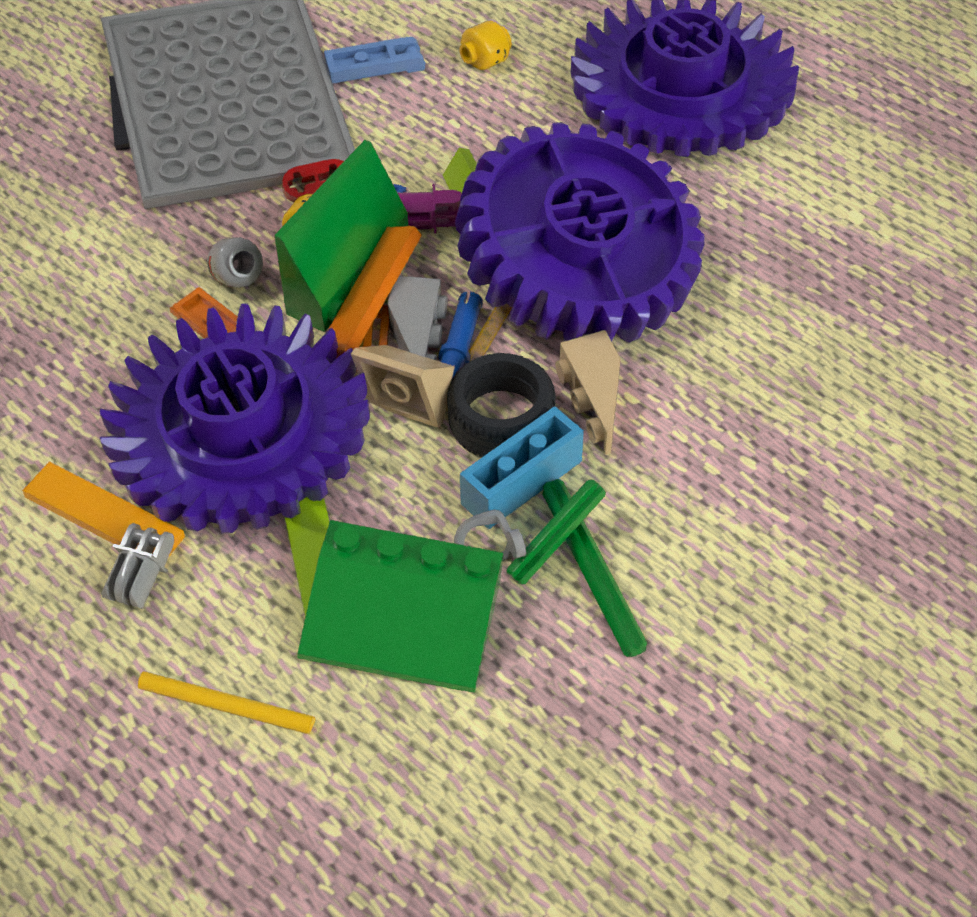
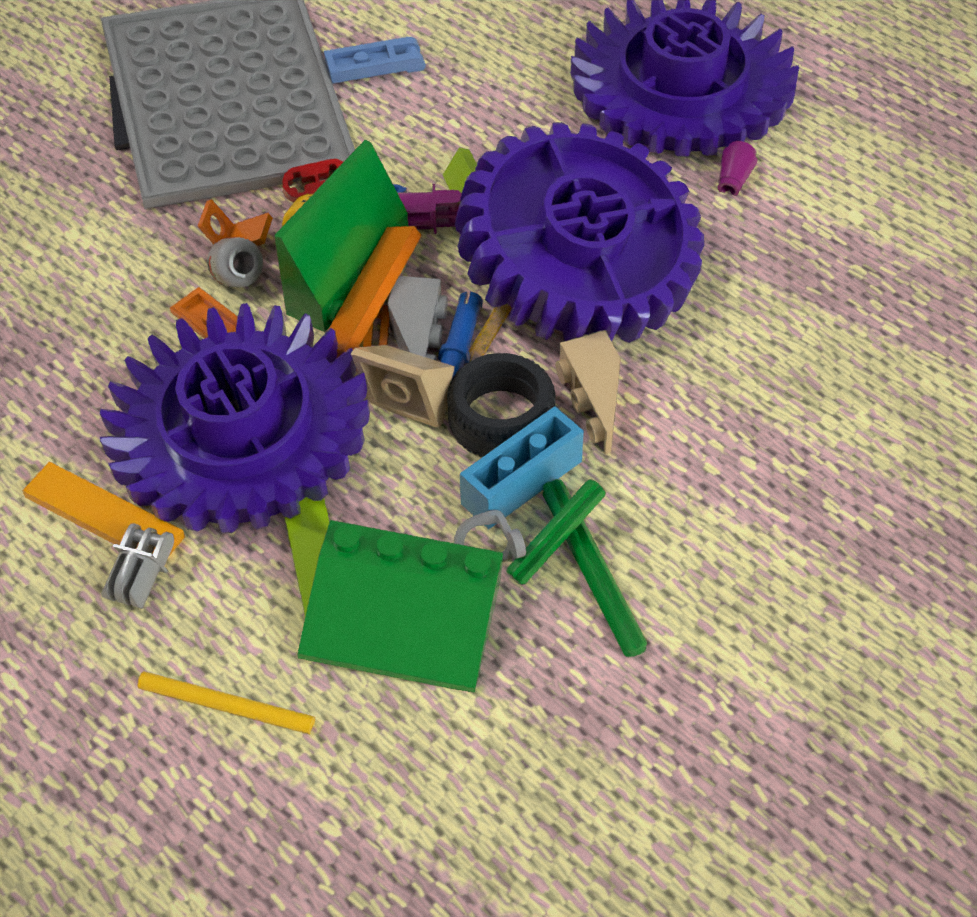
(253, 229): none -> orange bracket
(486, 45): yellow head -> none
(736, 166): none -> magenta cone

